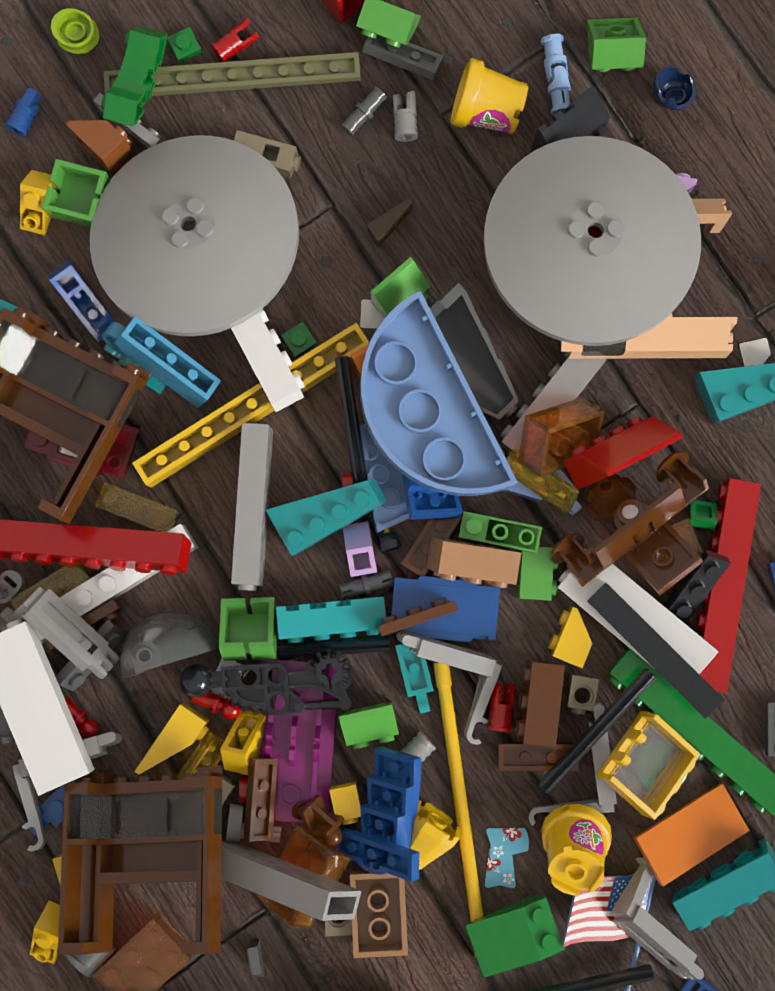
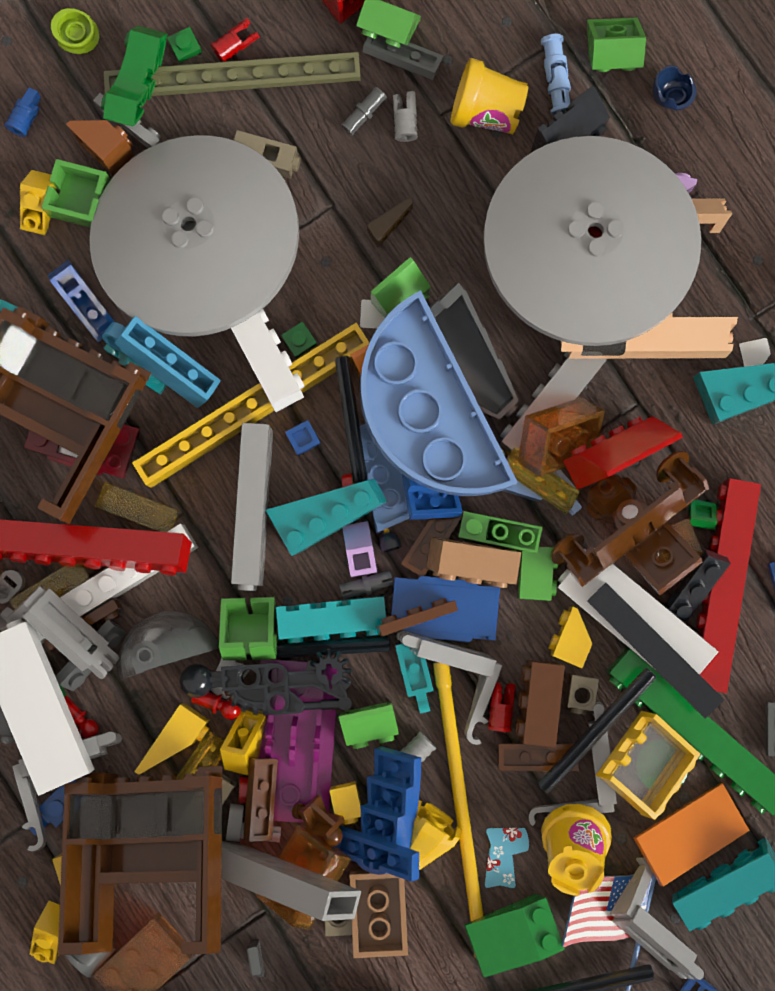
(302, 438): none -> blue plate

